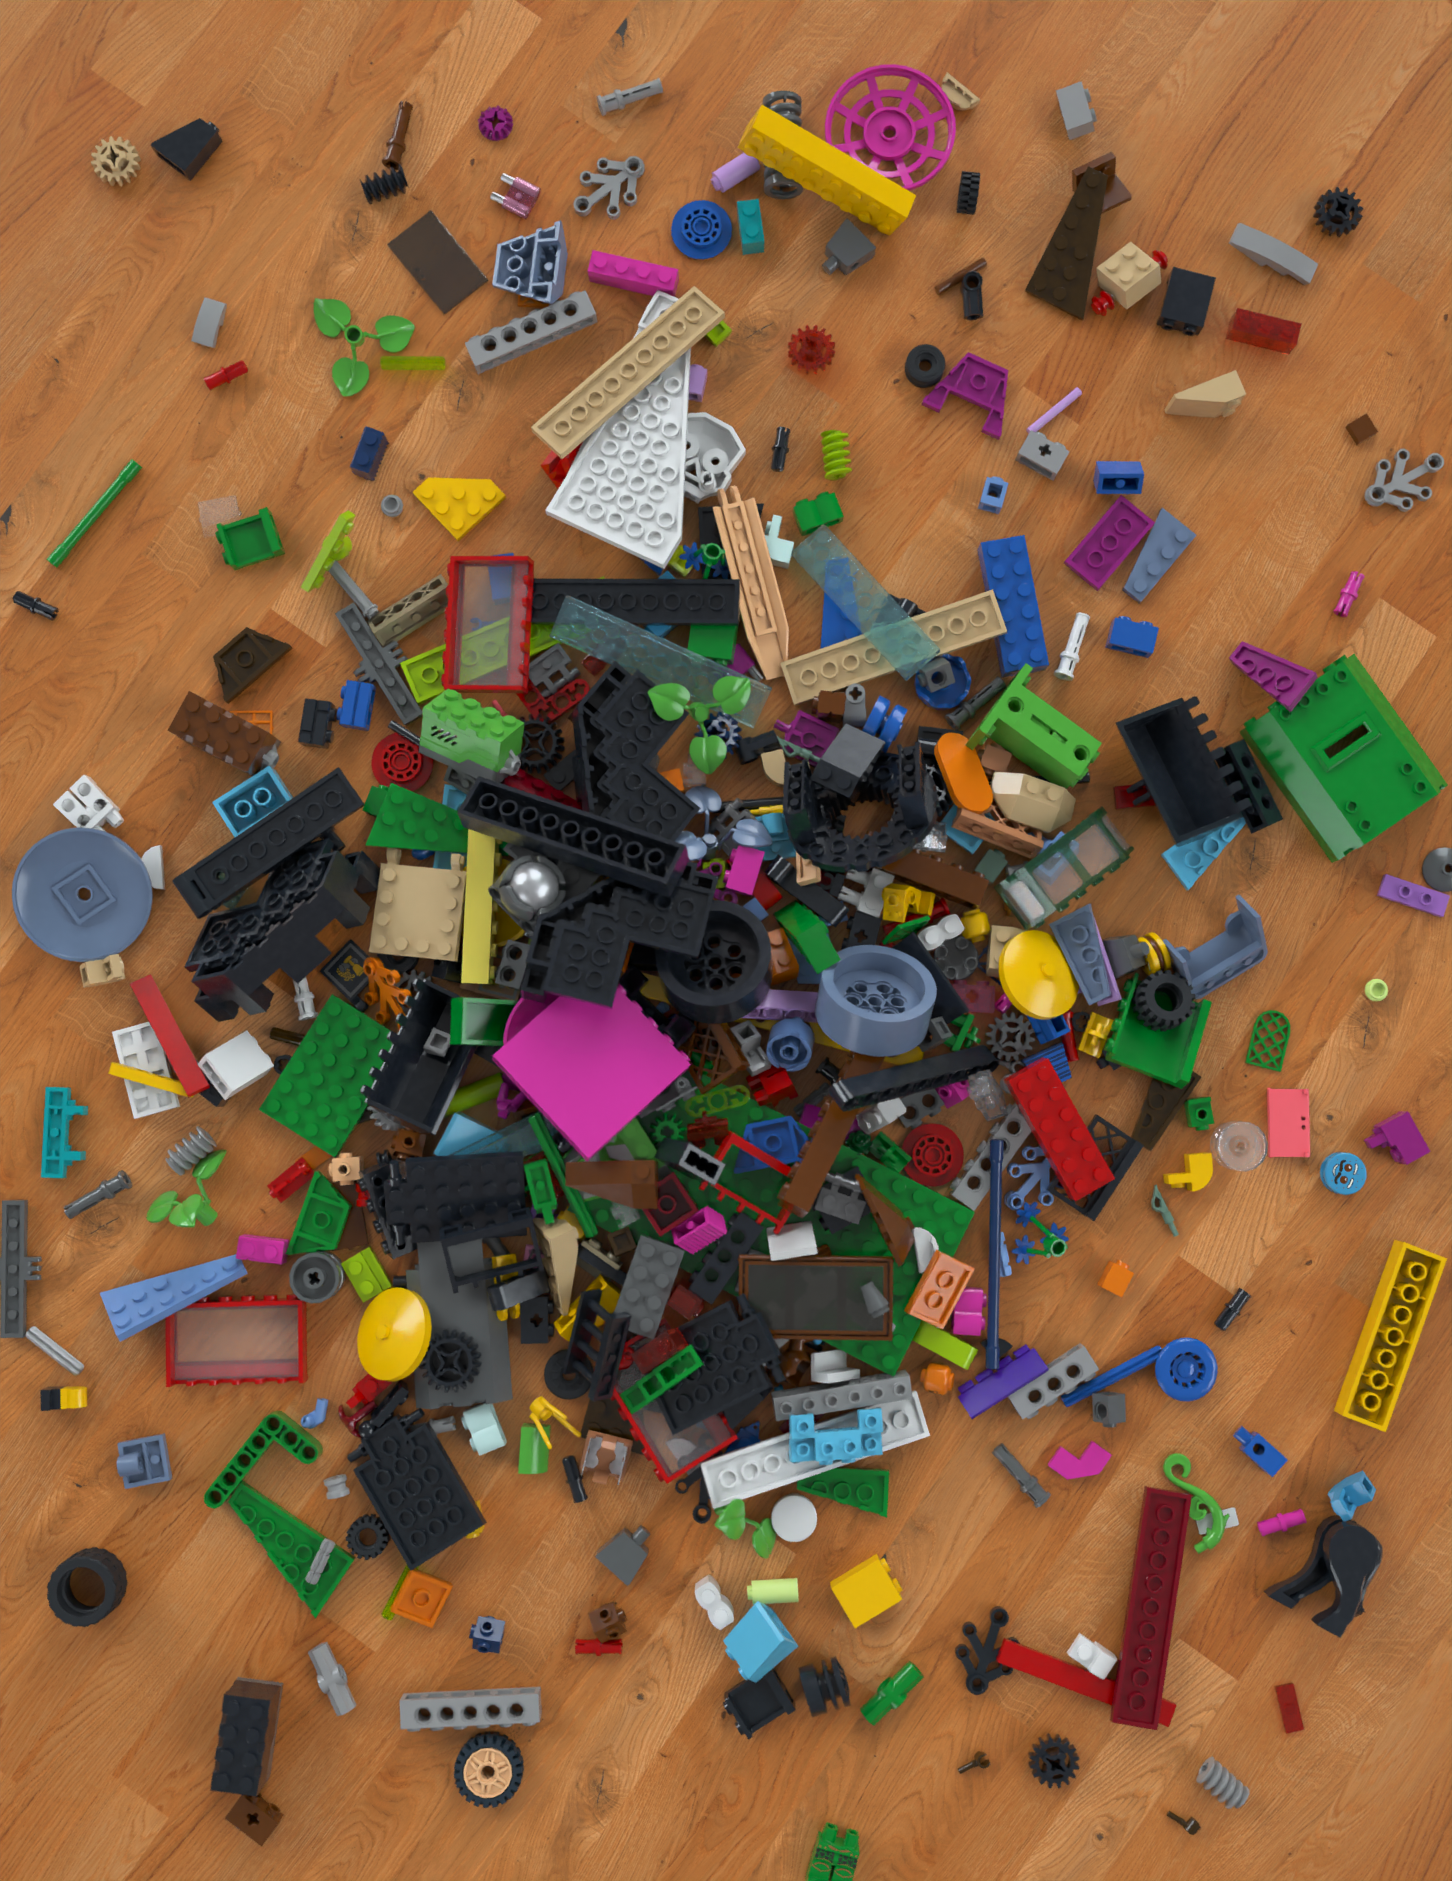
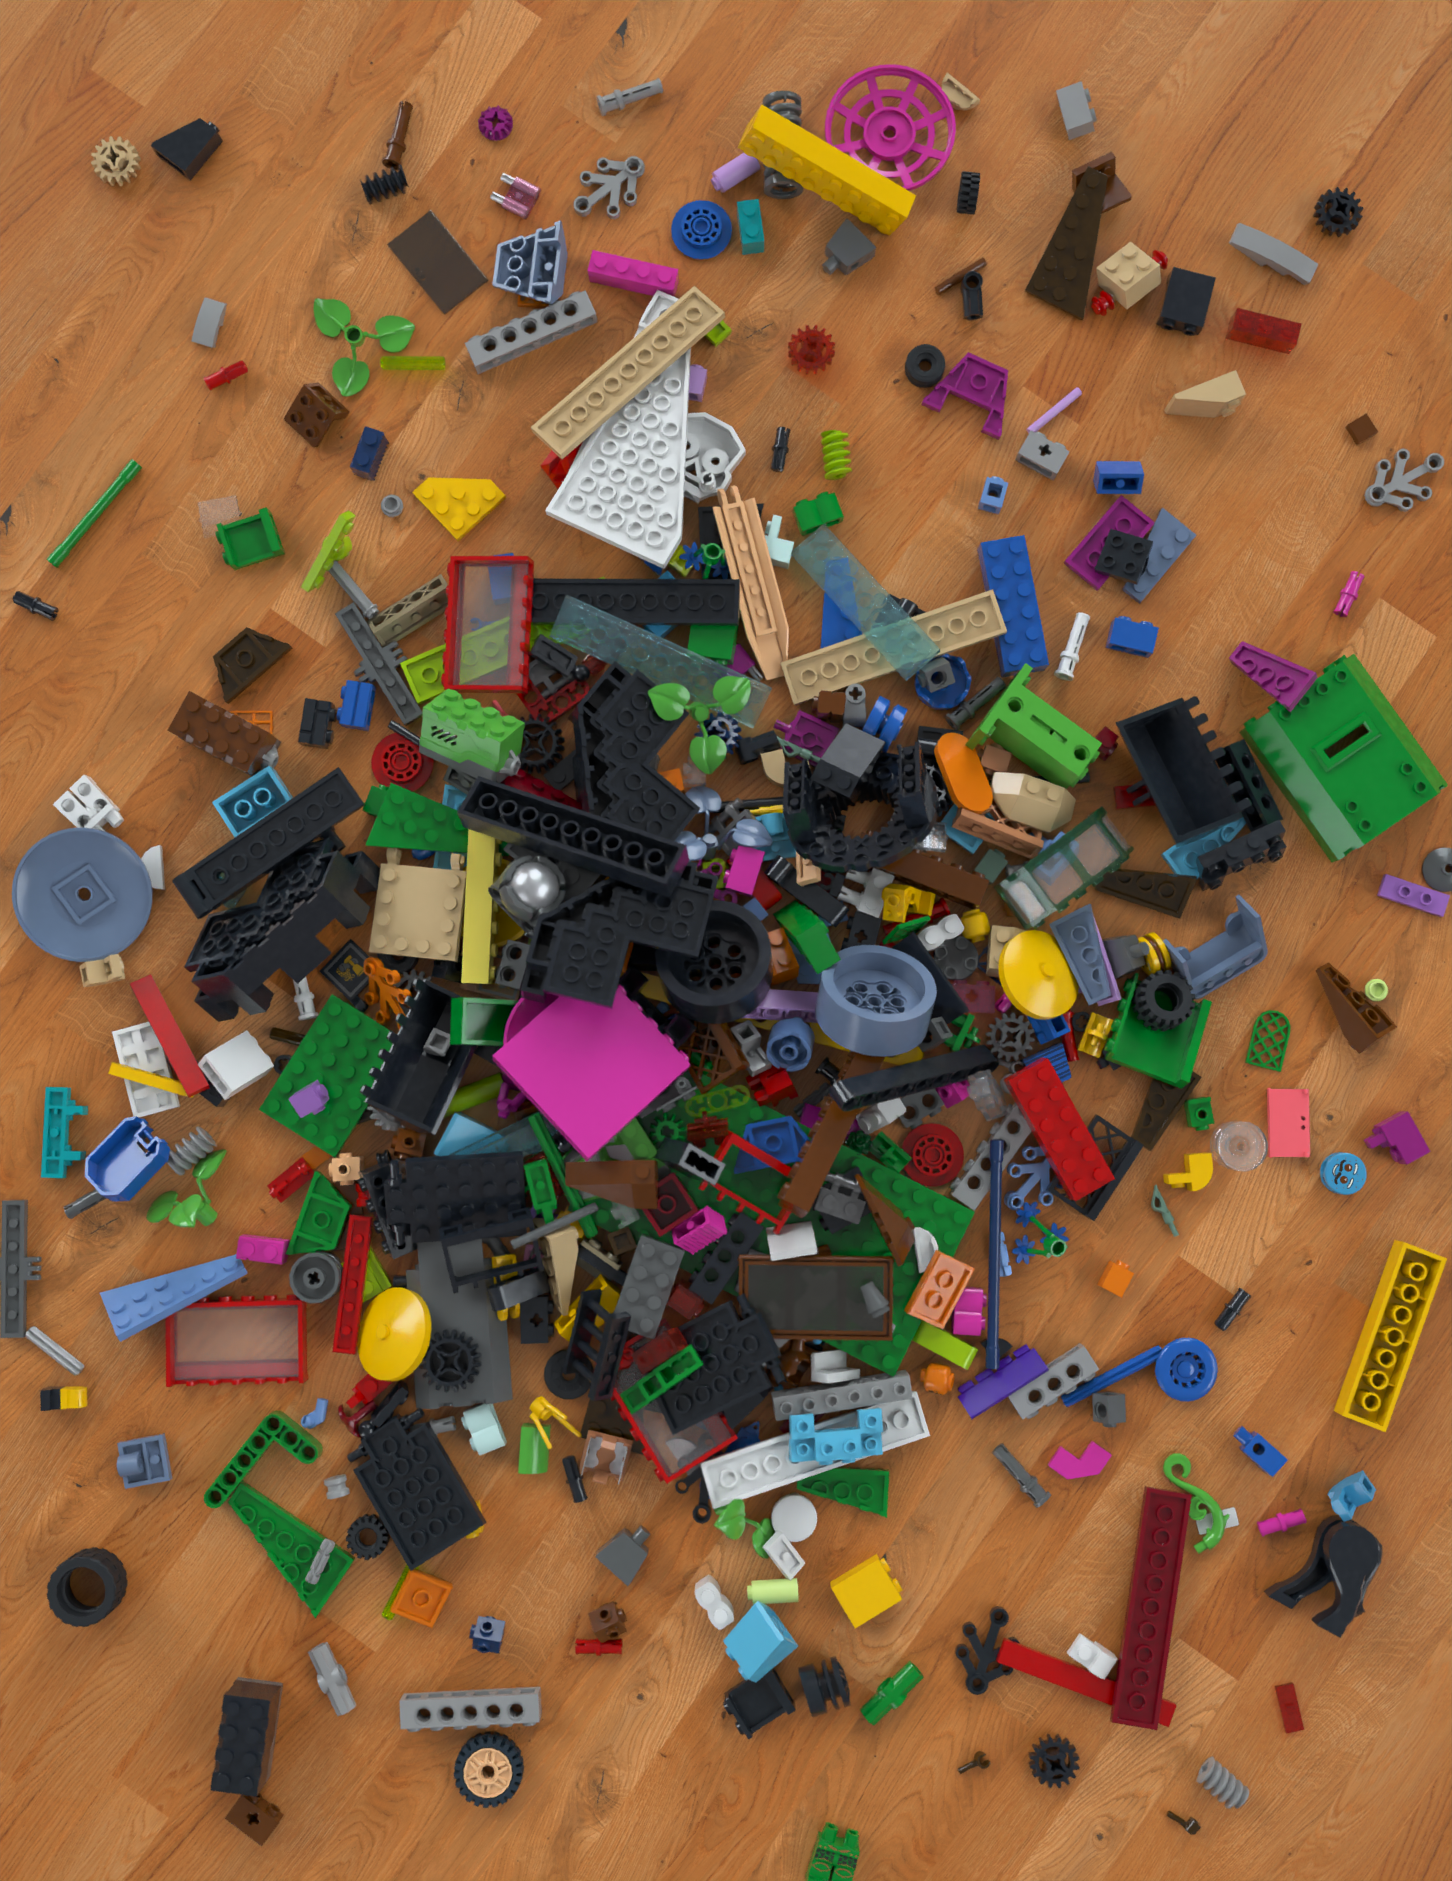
(120, 1165): none -> blue piece
(310, 1099): none -> medium lavender brick
(314, 412): none -> reddish brown bracket
(352, 1284): none -> red tile
(554, 1225): none -> dark grey bar
(558, 659): none -> black plate
(783, 1555): none -> white plate
(1108, 740): none -> dark red brick
(1124, 556): none -> black plate
(1153, 890): none -> dark brown wing
(1256, 847): none -> black bracket
(1357, 1018): none -> reddish brown wedge

